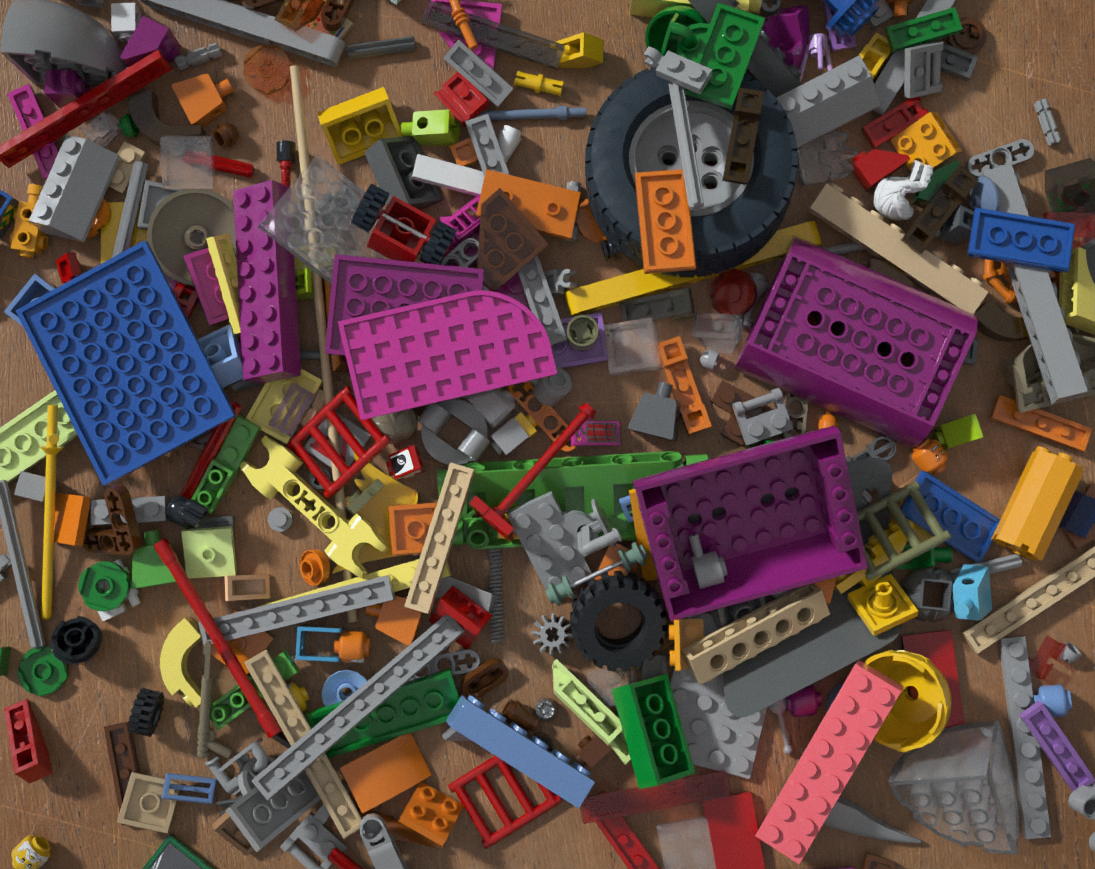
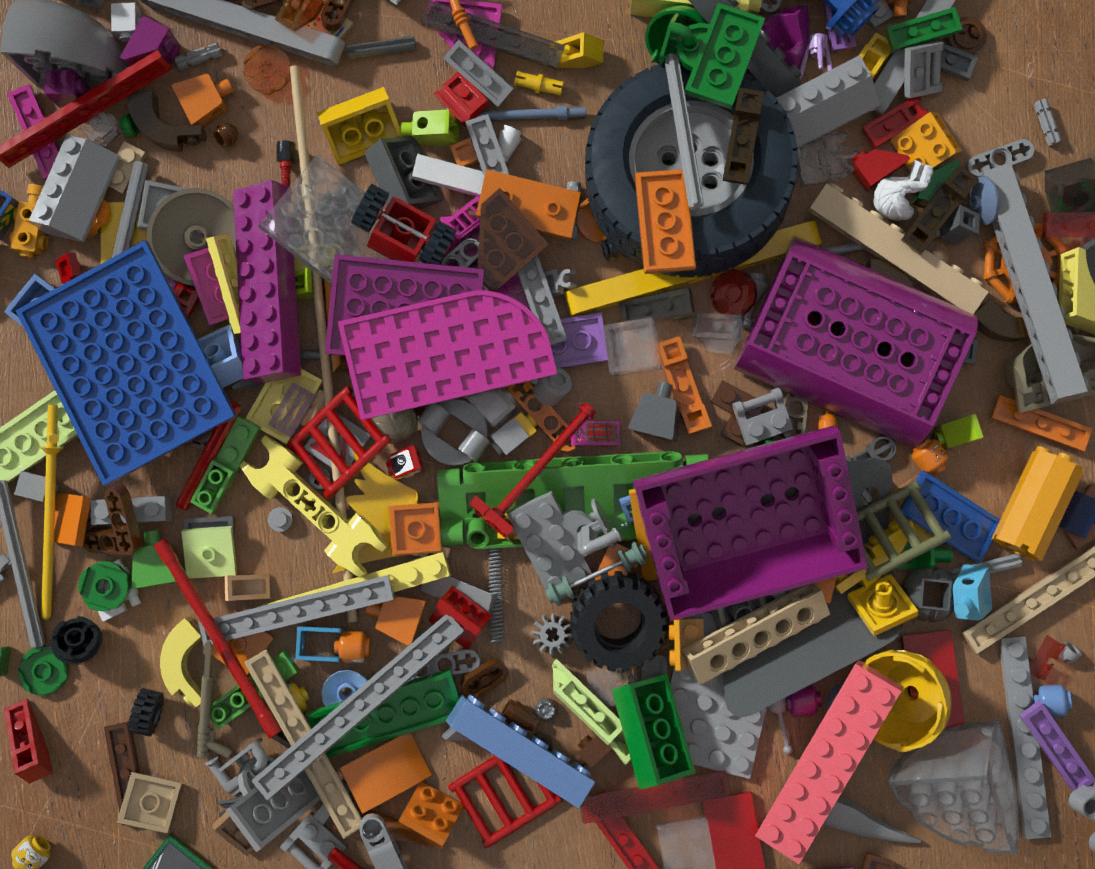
(168, 776): medium blue tile -> none
(185, 512): black piece -> none
(187, 162): clear piece -> none
(233, 166): red axle -> none
(314, 567): orange plate -> none
(359, 499): olive plate -> none
(439, 538): tan plate -> none
(582, 333): olive wheel -> none
(679, 70): light grey plate -> none
(707, 567): light grey piece -> none
(709, 359): light grey hinge -> none
(1021, 240): blue tile -> none

